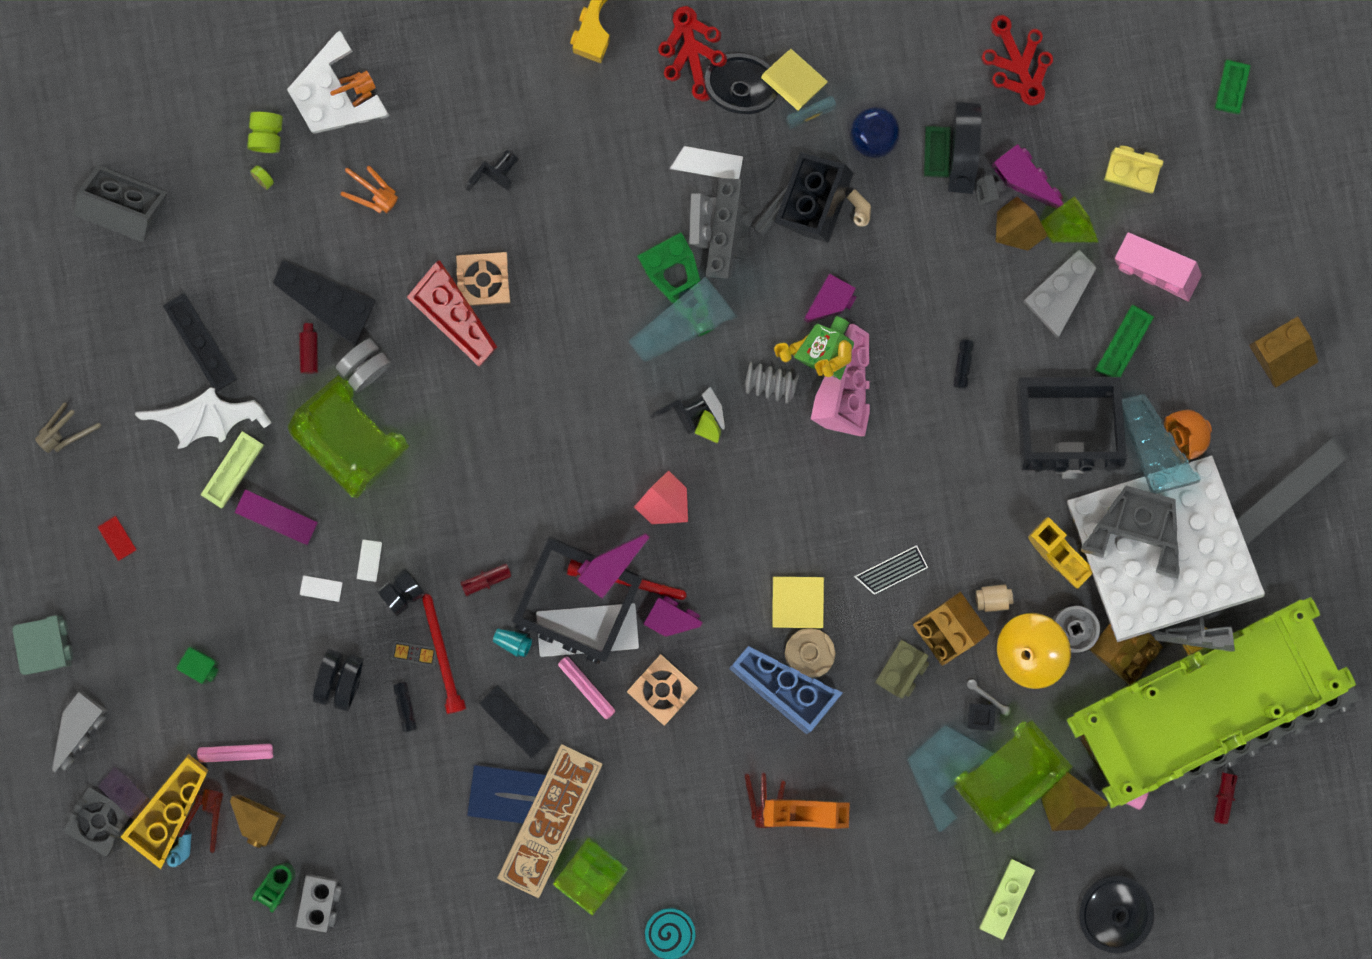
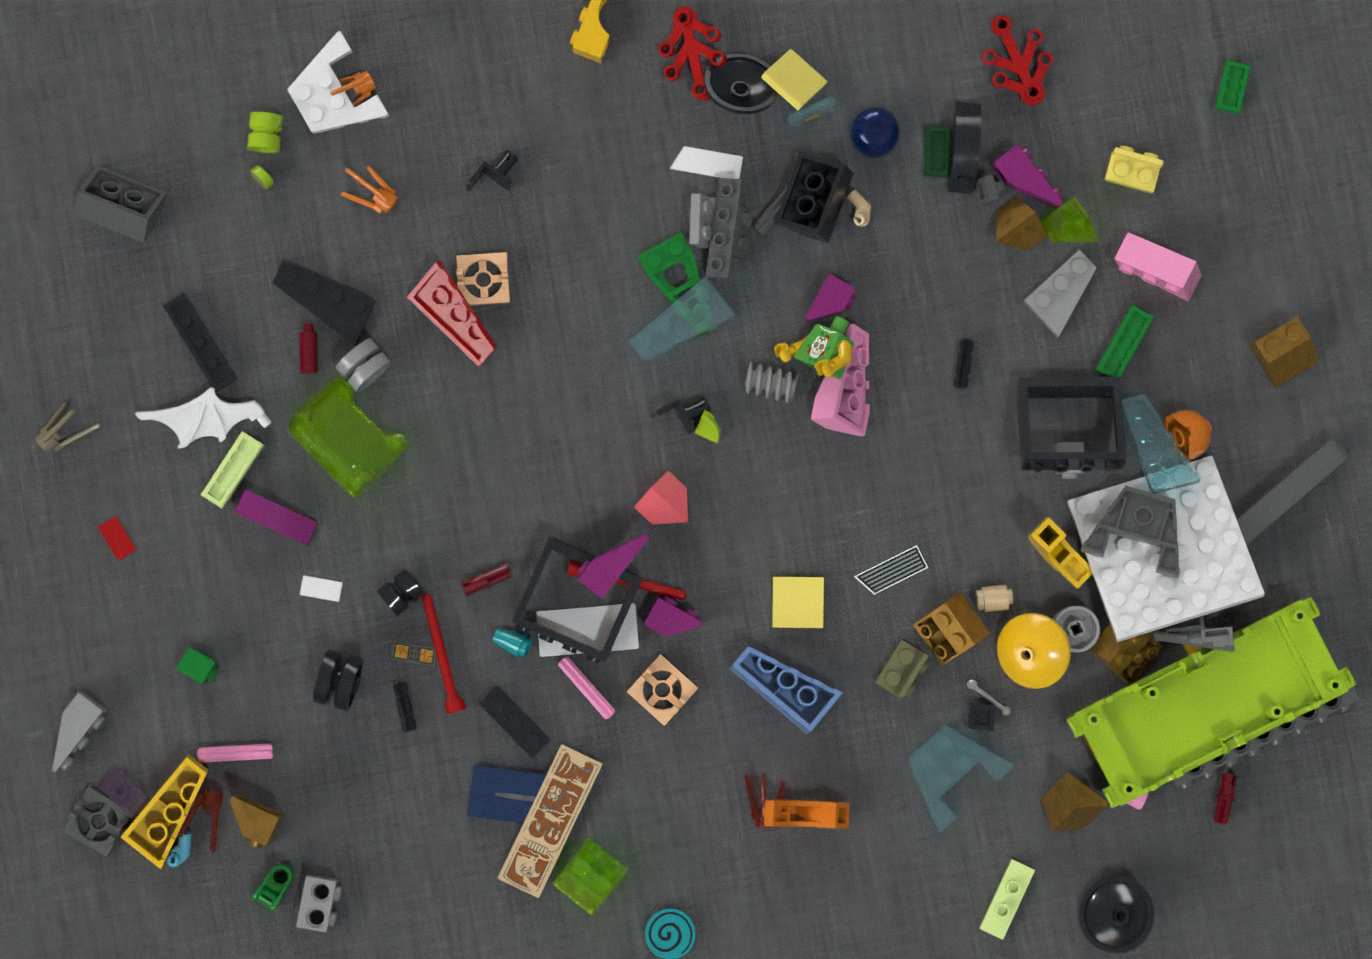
(42, 645): sand green bracket -> none
(369, 560): white sticker -> none
(714, 406): white sticker -> none
(810, 652): tan tile -> none
(1013, 778): clear neon green windscreen -> none

